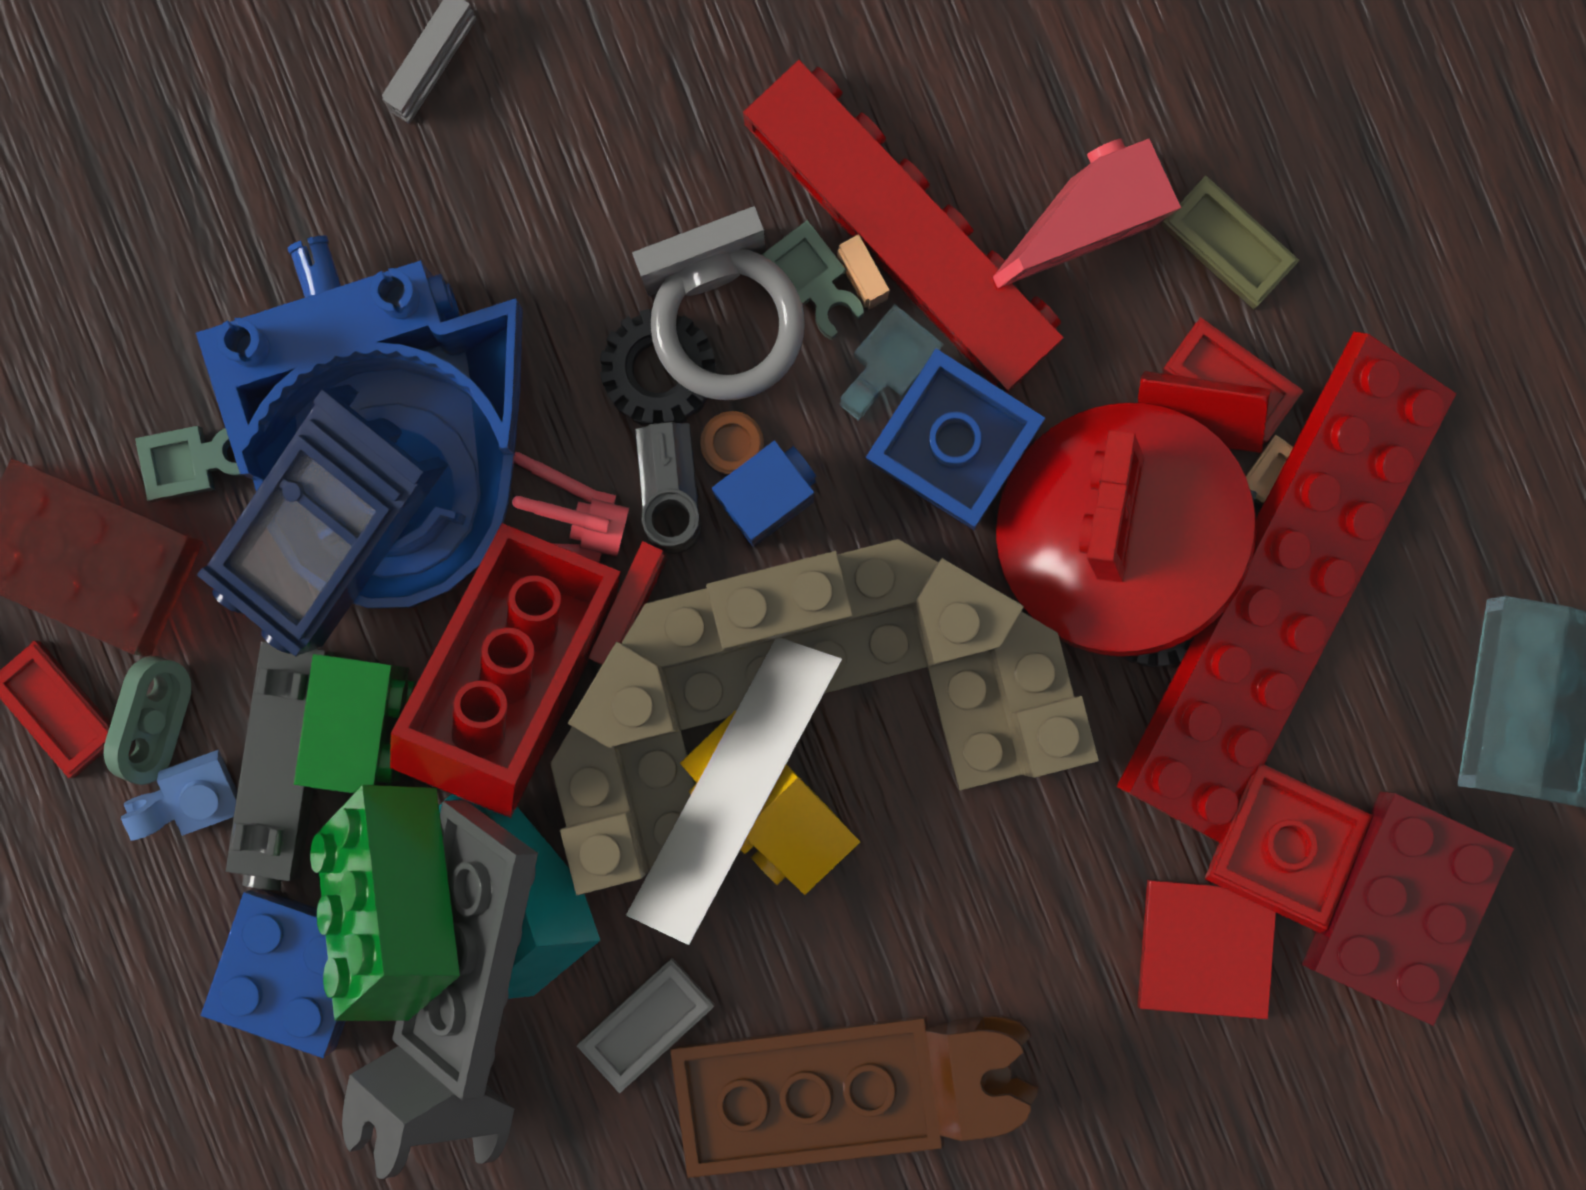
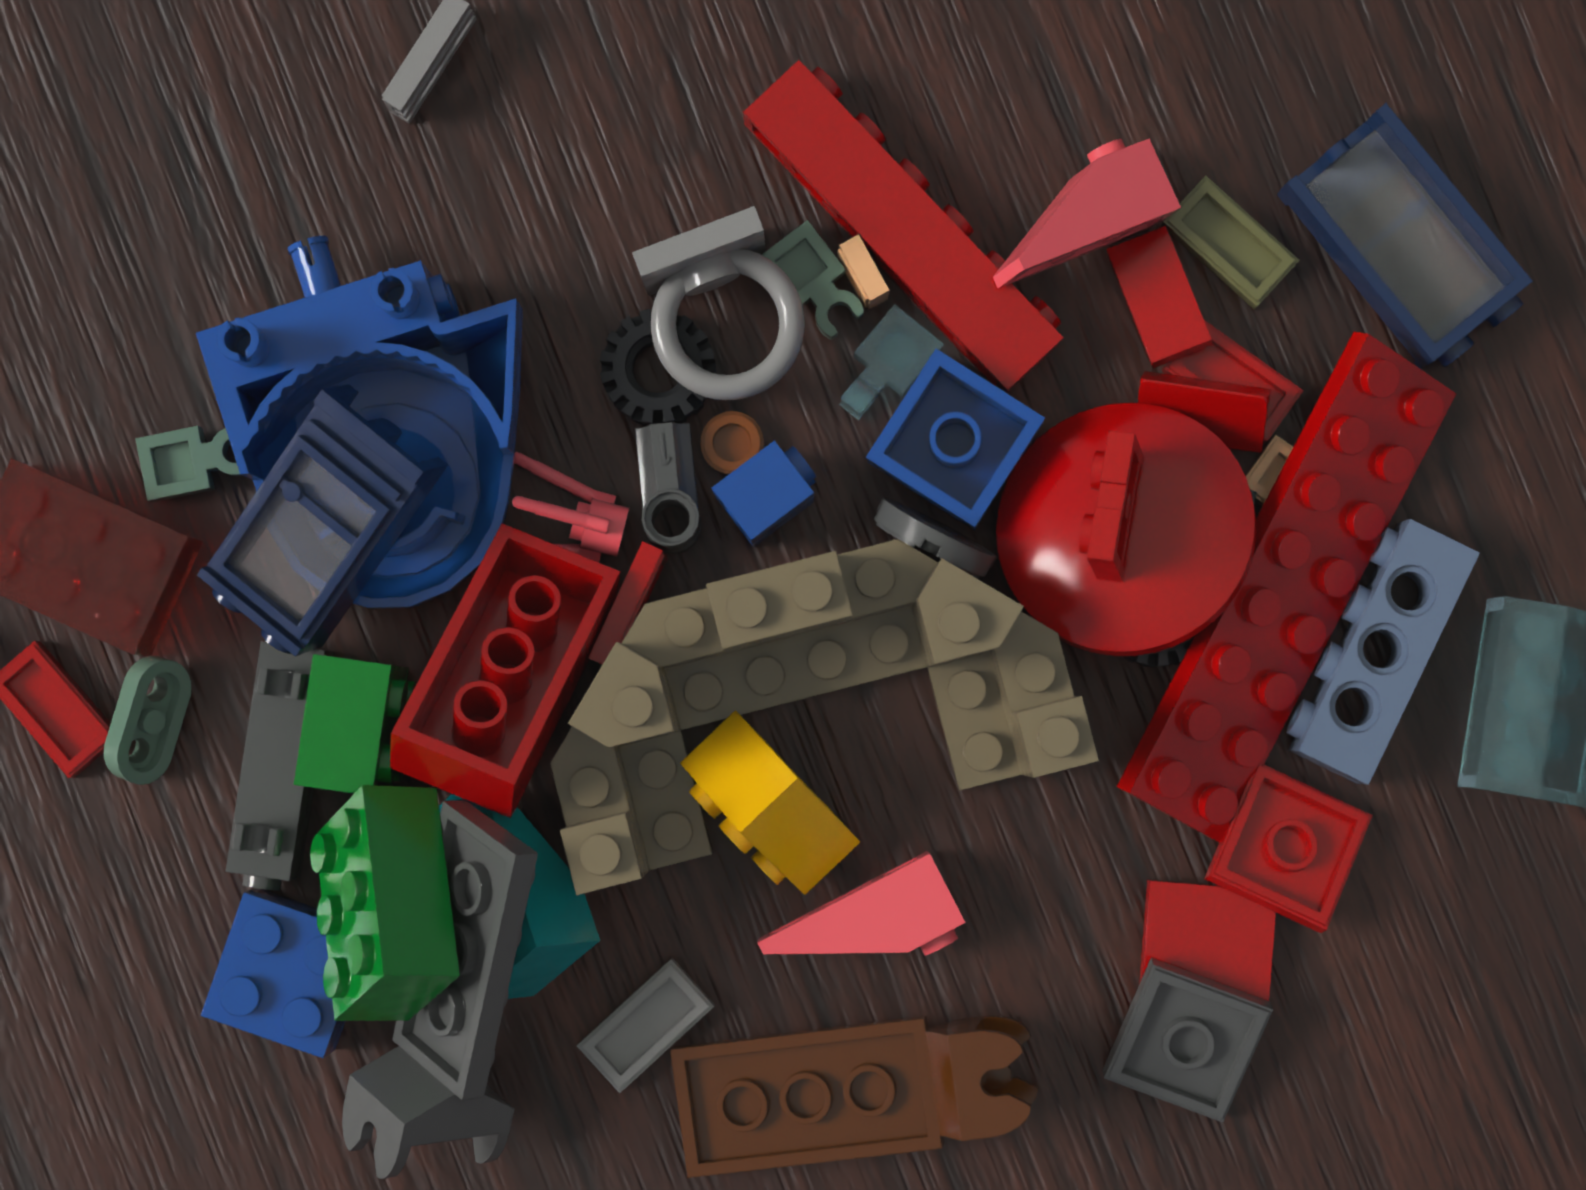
(190, 793): medium blue plate -> none
(733, 789): white sticker -> none
(885, 915): none -> coral slope
(934, 537): none -> dark grey tile
(1159, 297): none -> red tile
(1187, 1039): none -> dark grey tile
(1407, 239): none -> door
(1409, 907): dark red brick -> none
(1440, 572): none -> sand blue brick

